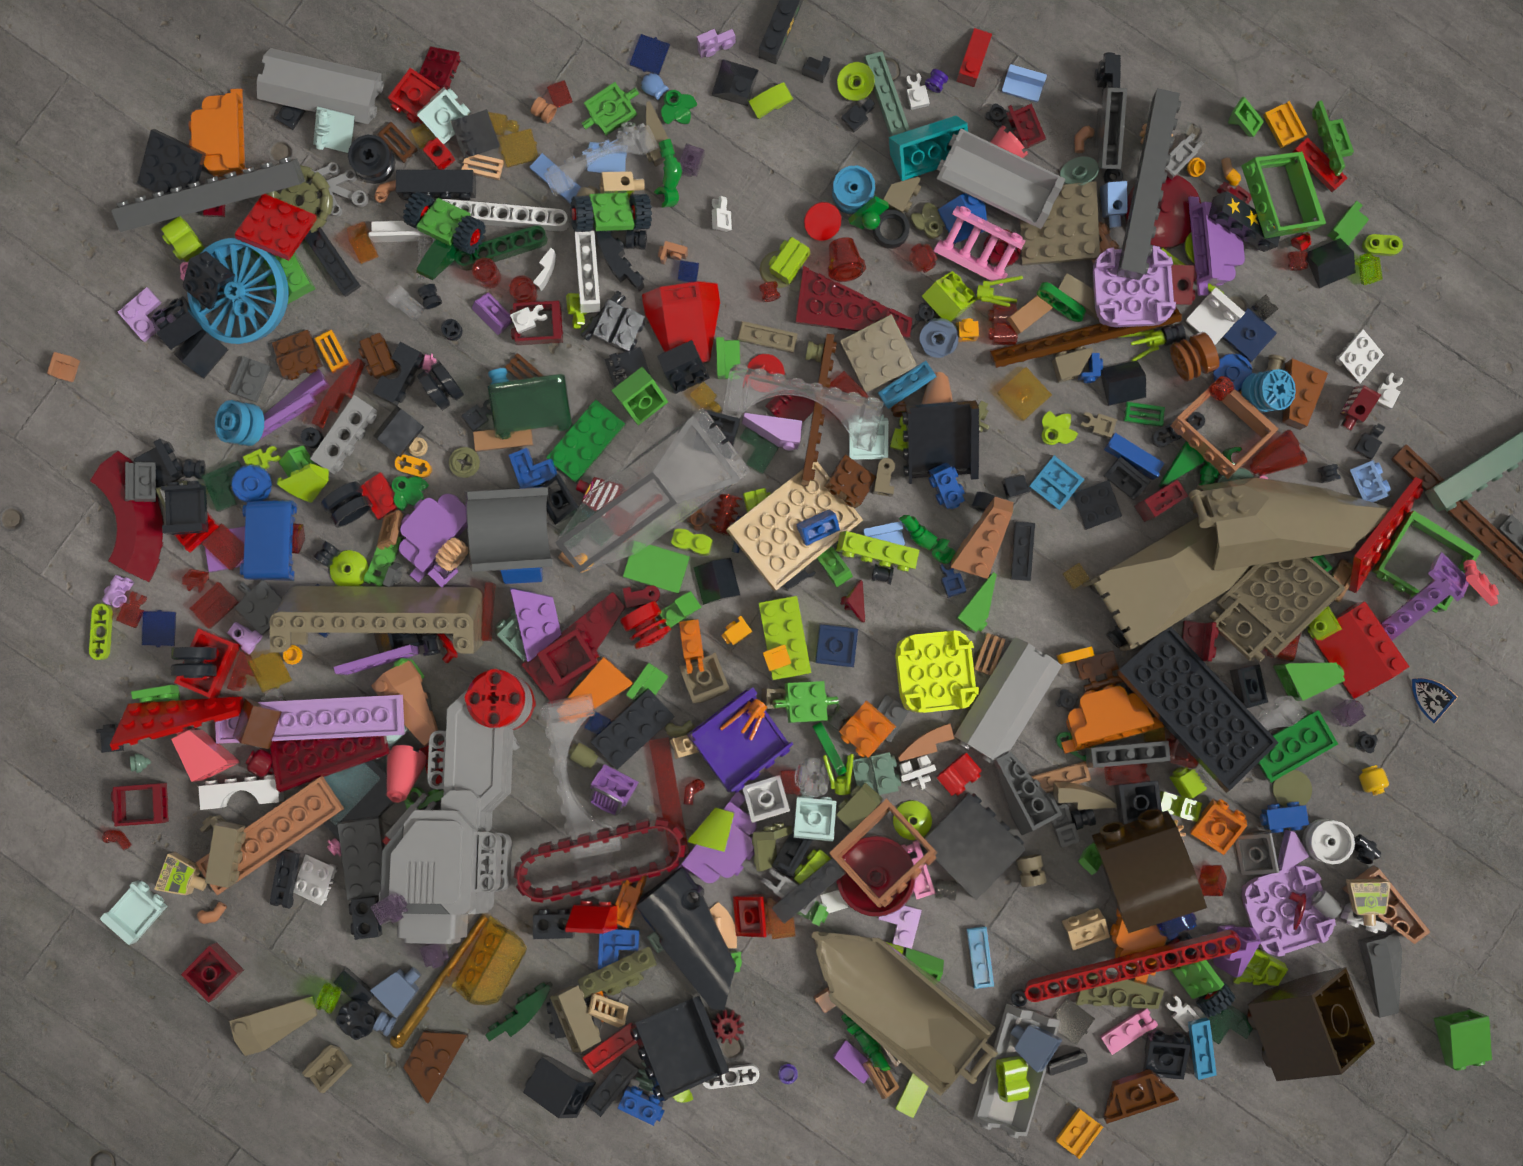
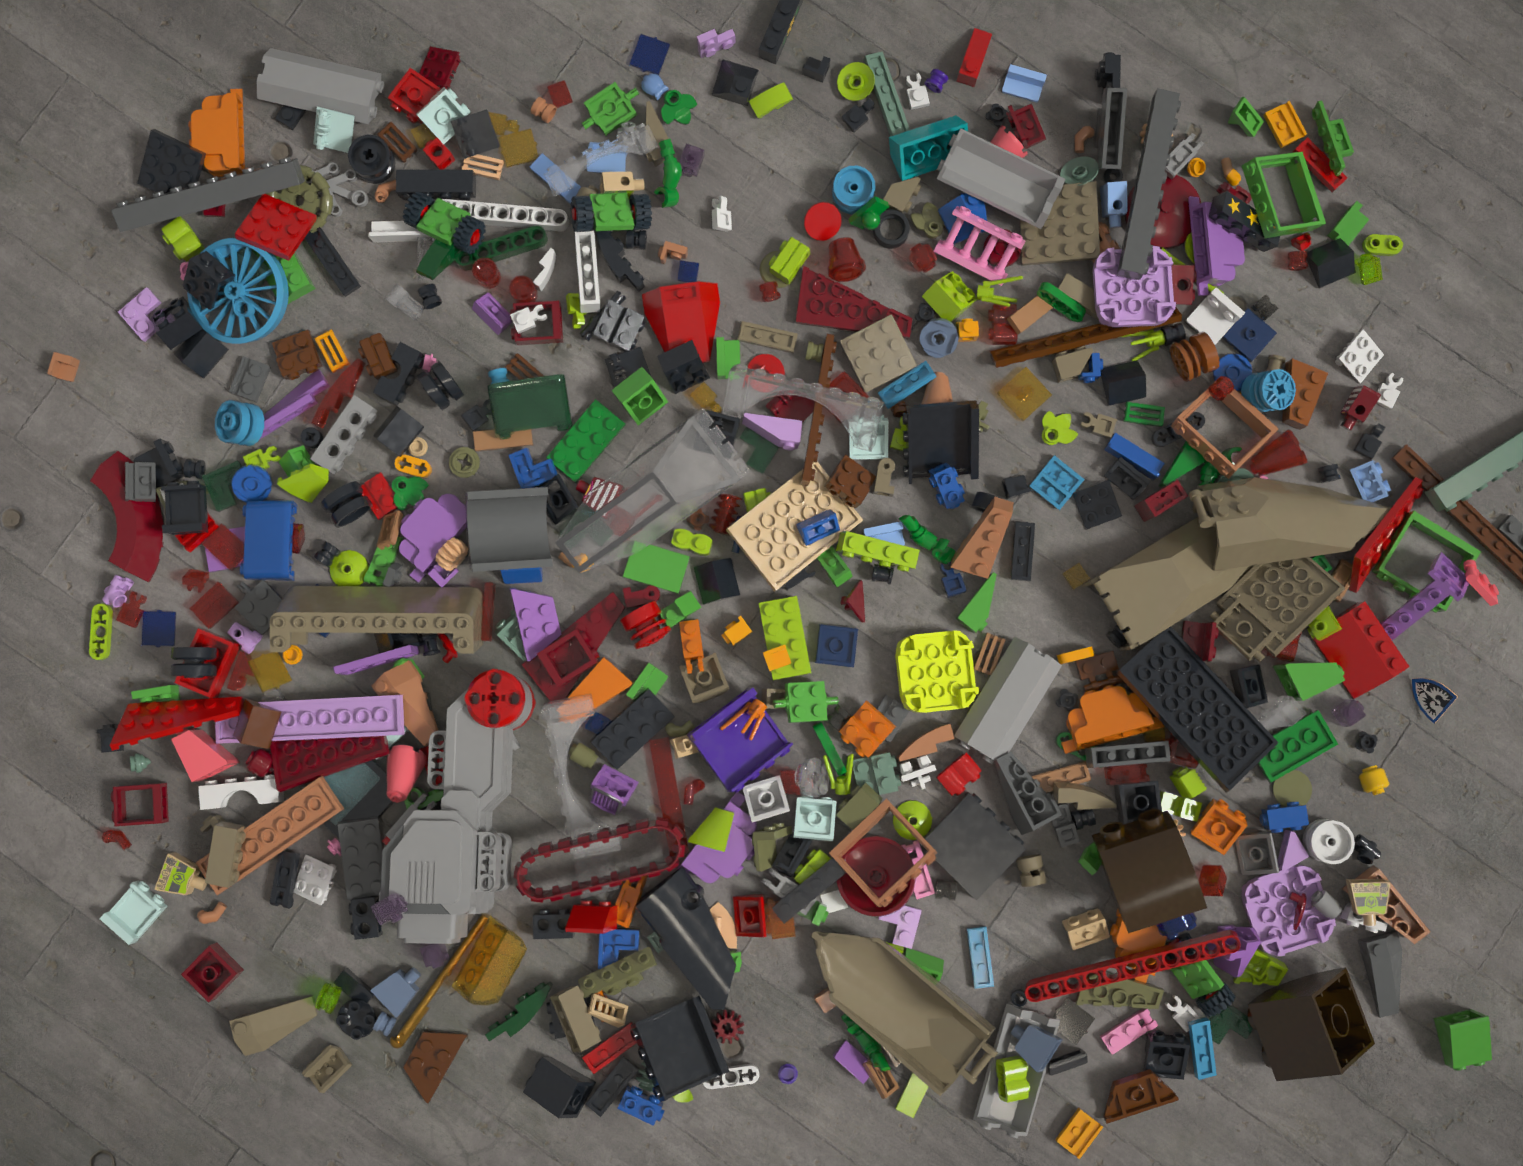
(361, 242): clear orange slope -> none
(448, 327): black wheel -> none

